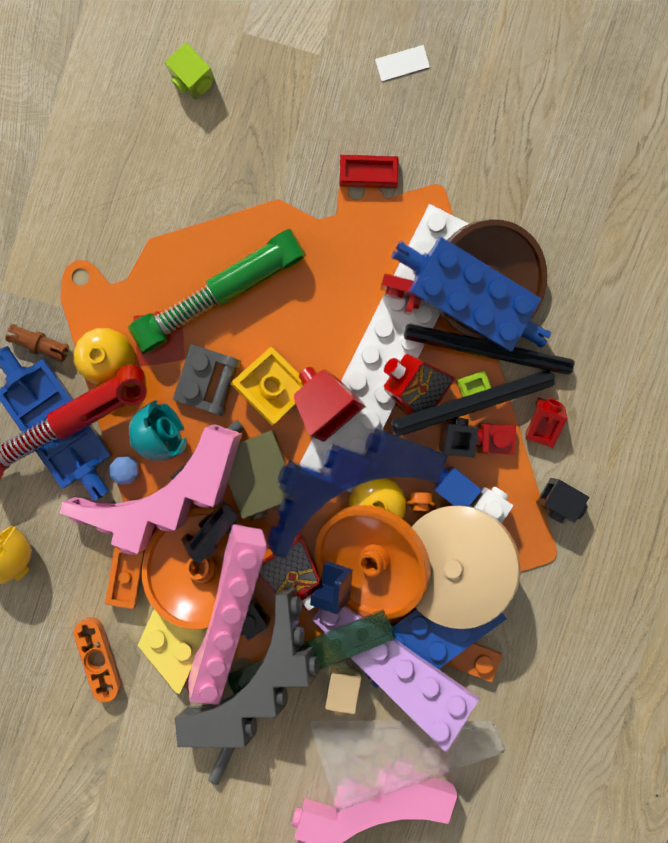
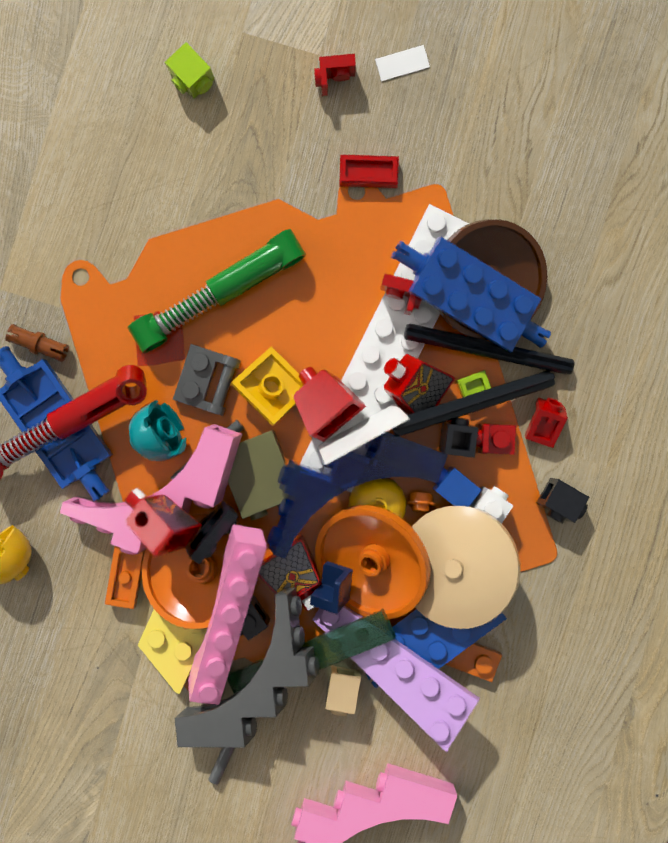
(102, 354): yellow cylinder -> none
(111, 677): orange beam -> none
(124, 470): medium blue tile -> none
(160, 522): none -> torso
(334, 67): none -> red bracket
(361, 433): none -> white sticker
(386, 756): clear wing -> none

